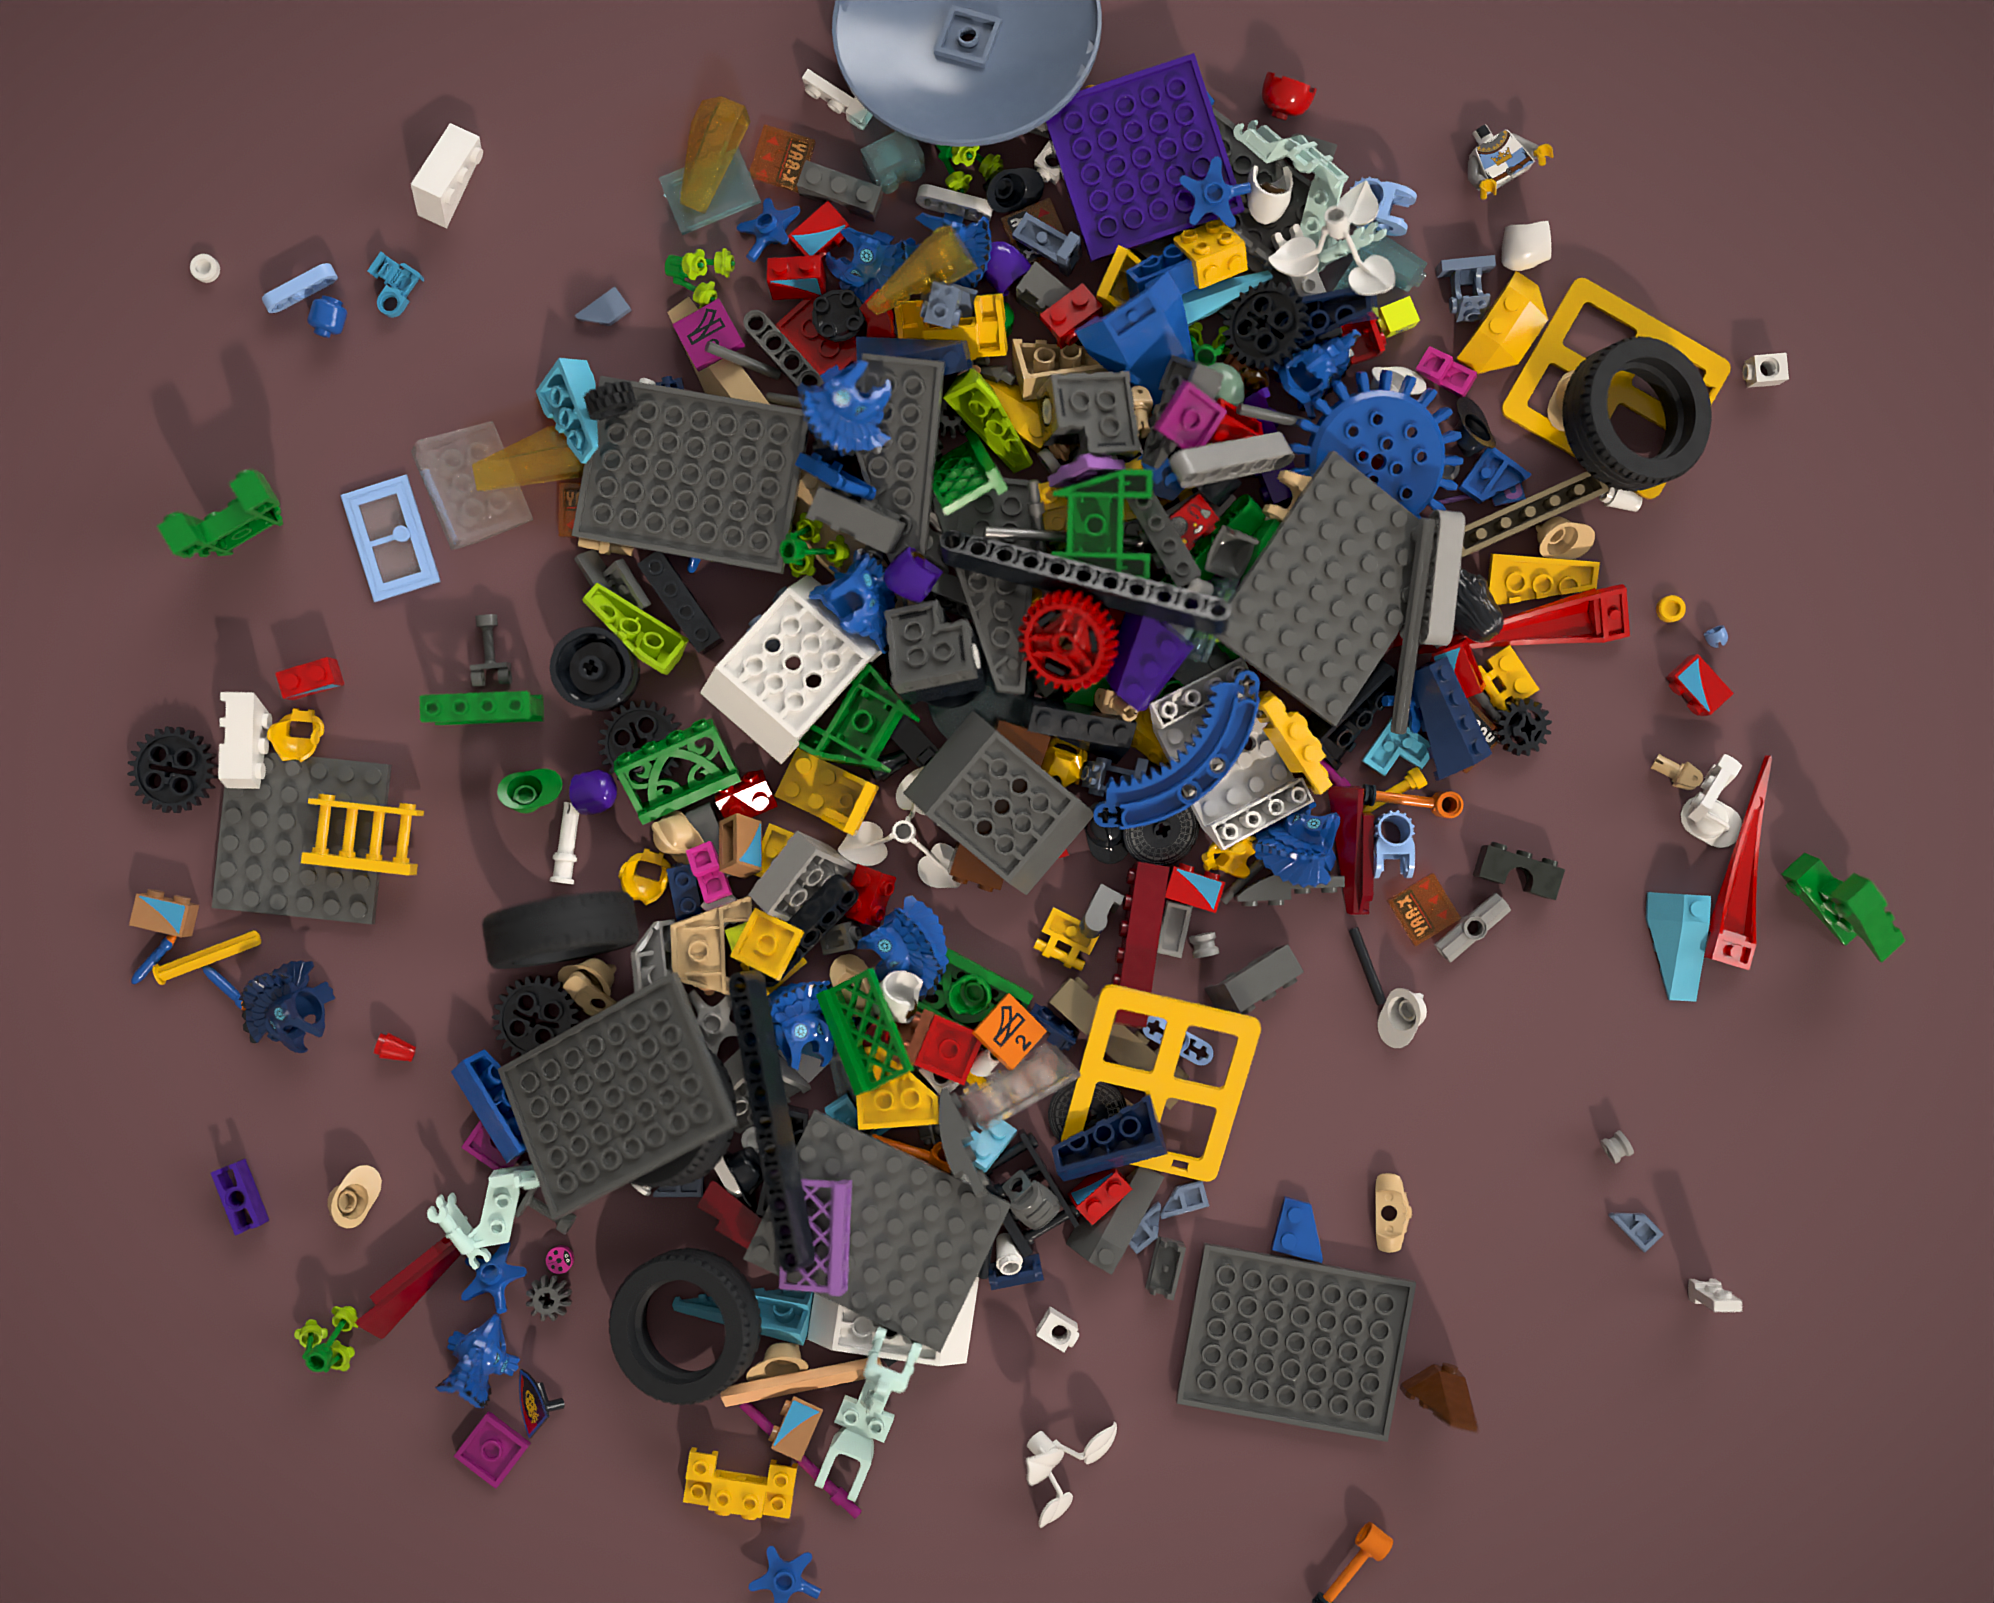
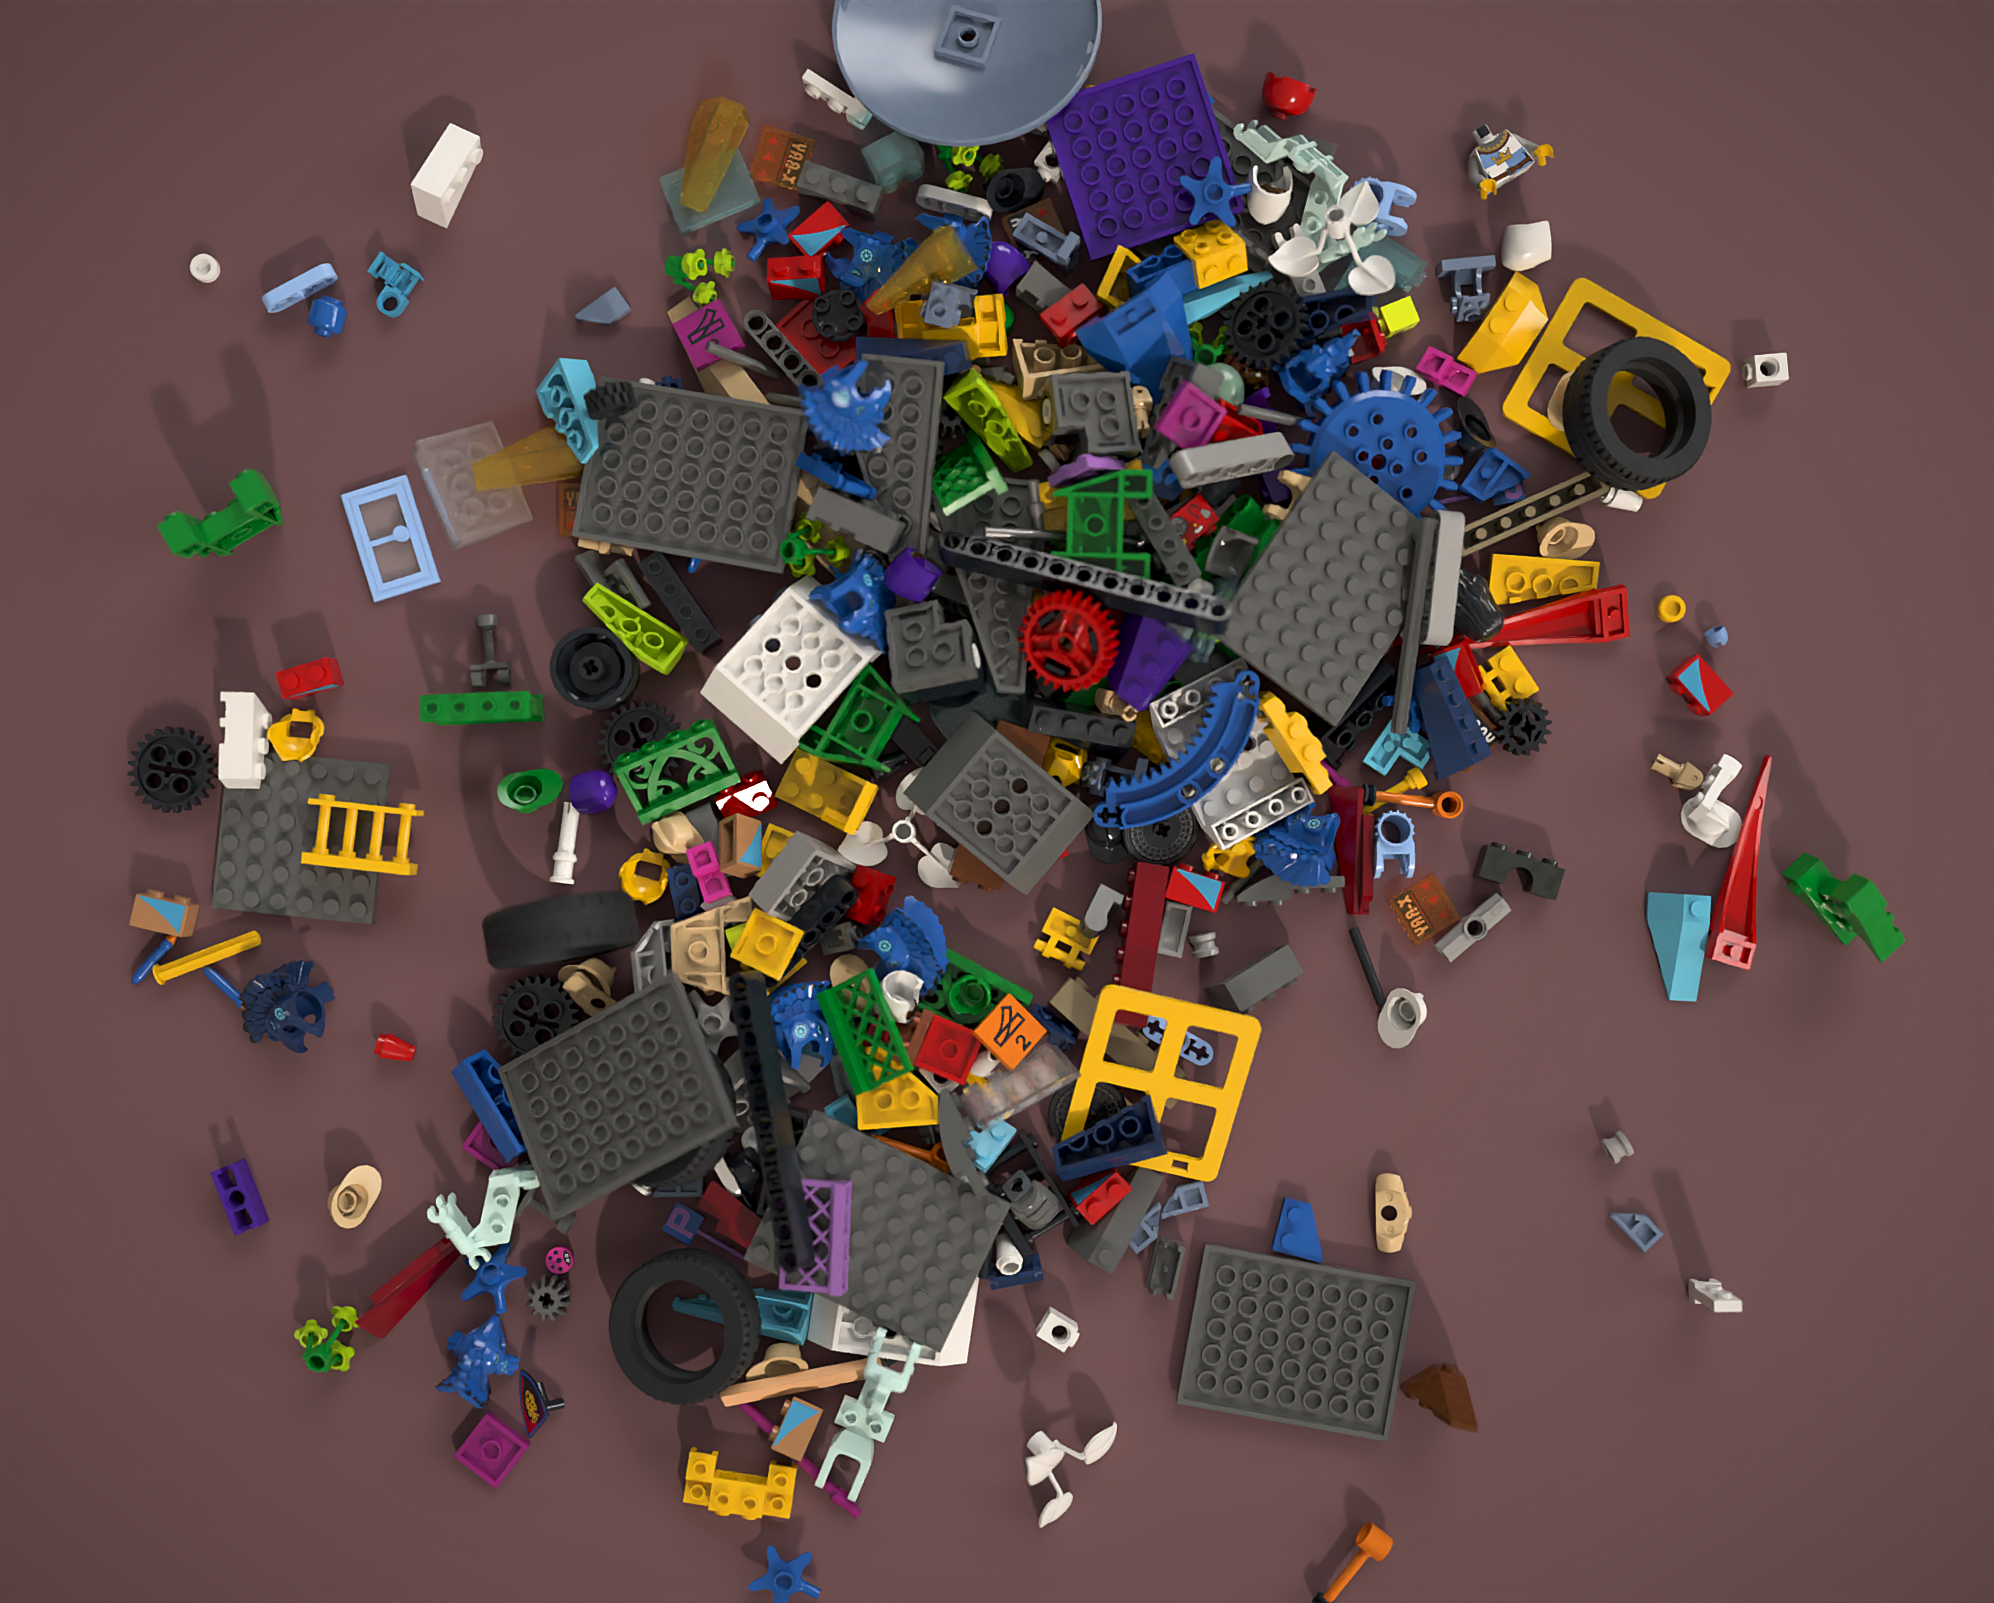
(684, 1225): none -> piece

